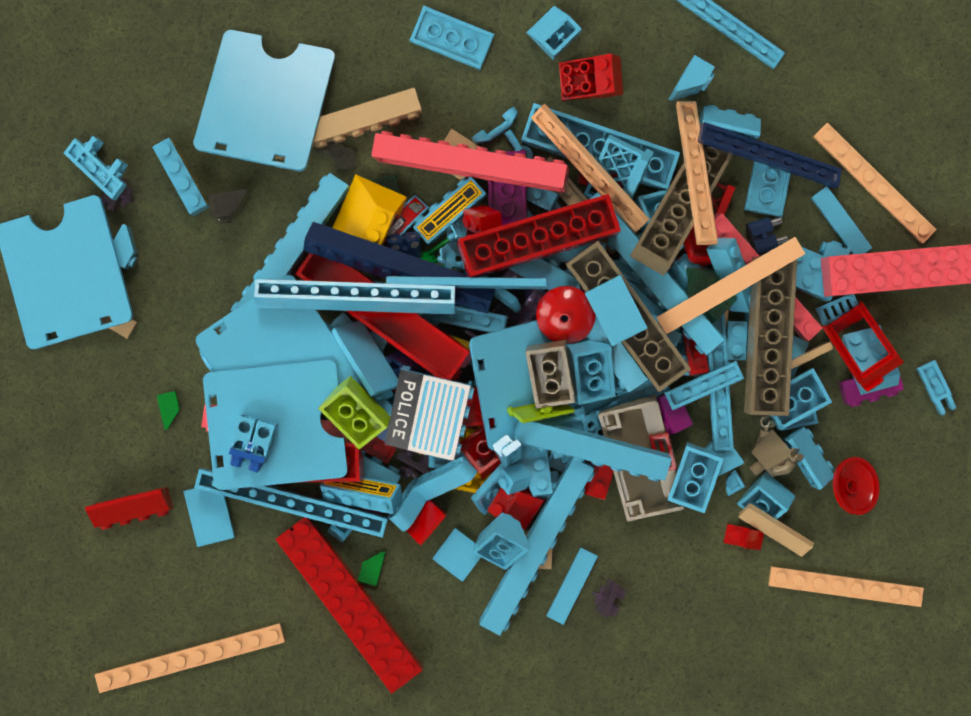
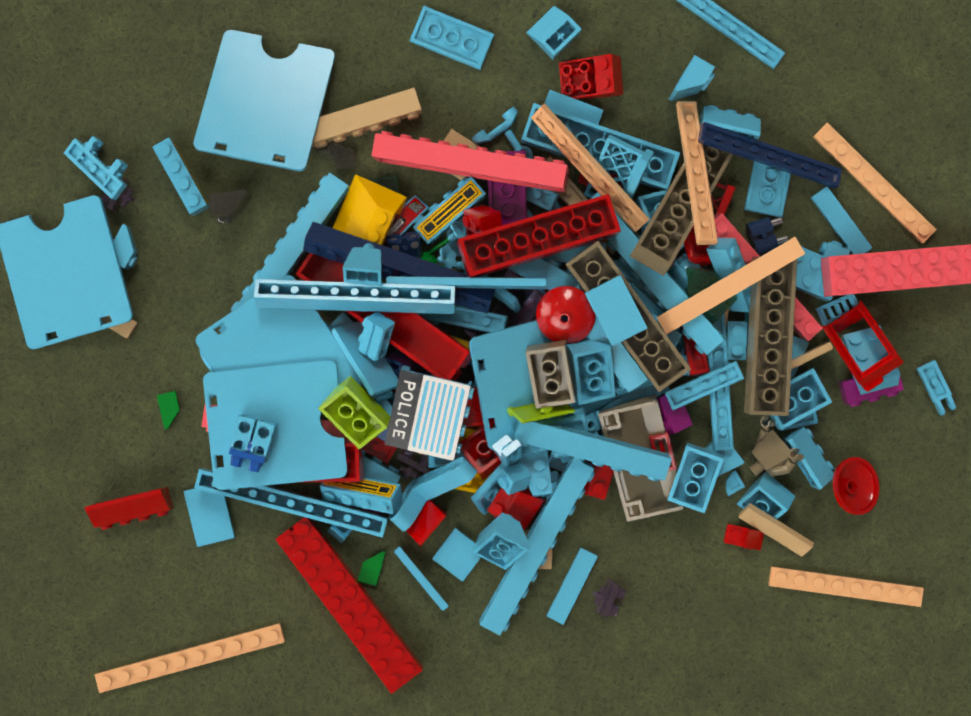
(363, 266): none -> medium azure torso
(375, 336): none -> medium azure brick
(421, 578): none -> medium azure tile
(573, 107): none -> medium azure tile

